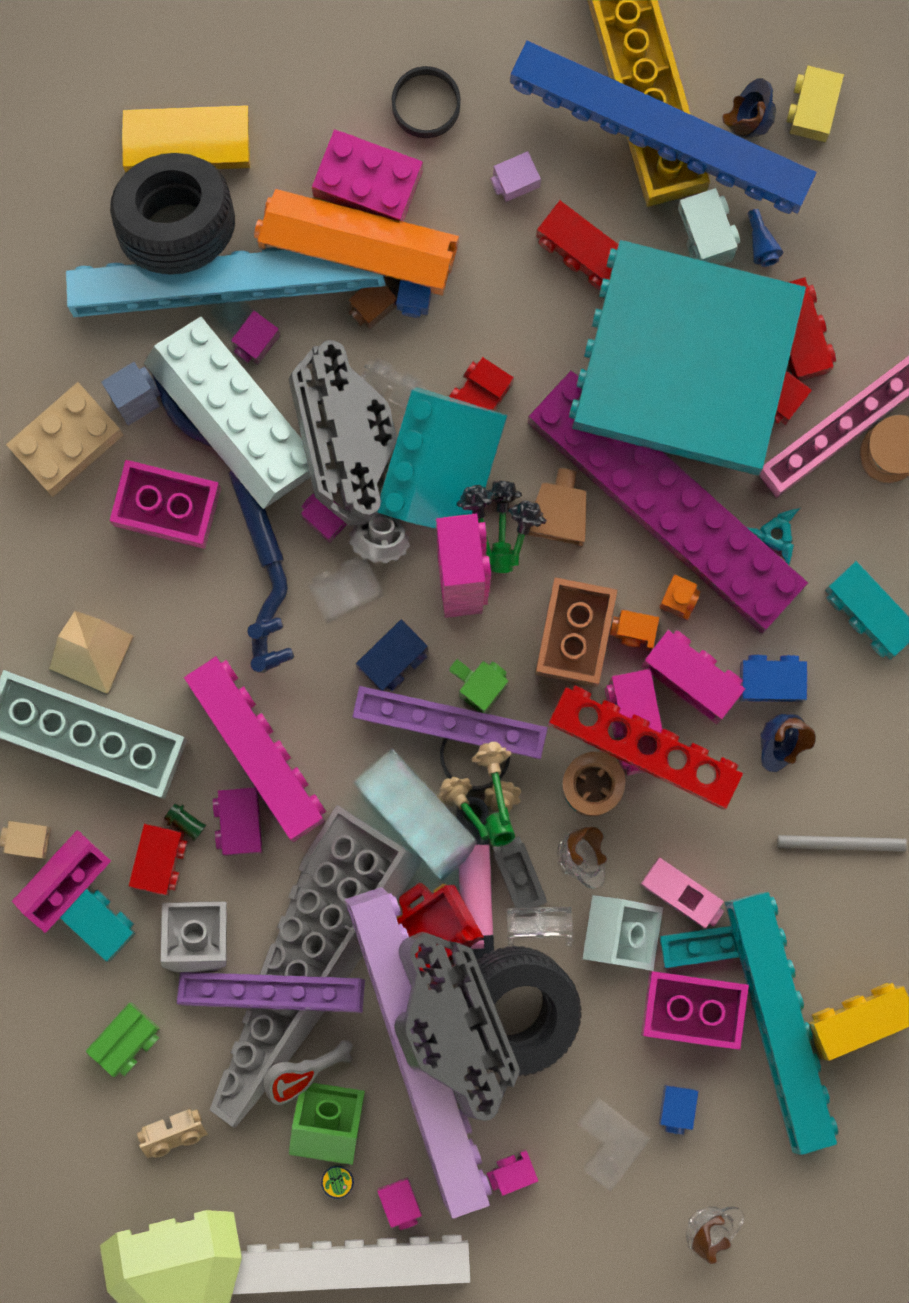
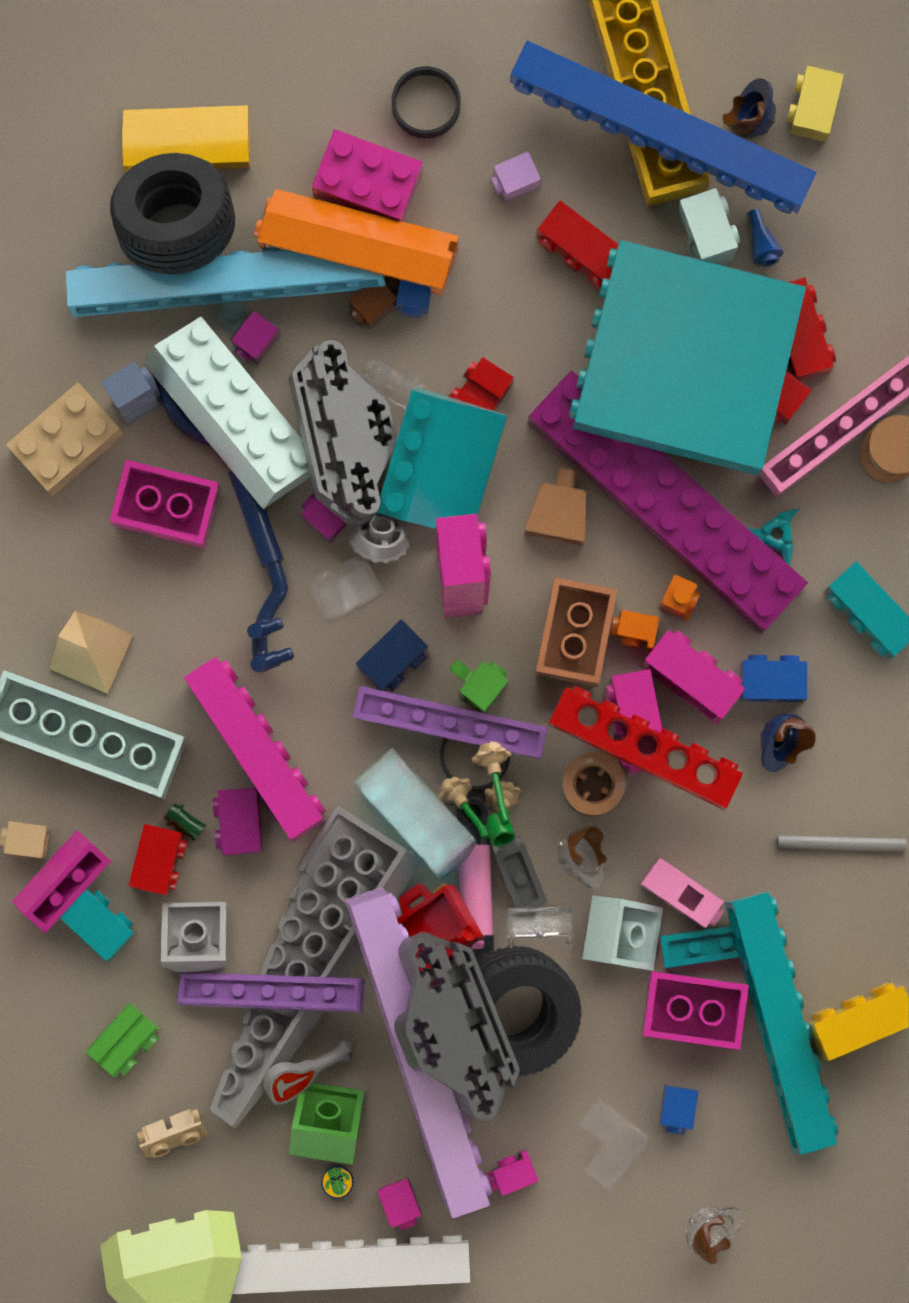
(526, 514): black plant -> none

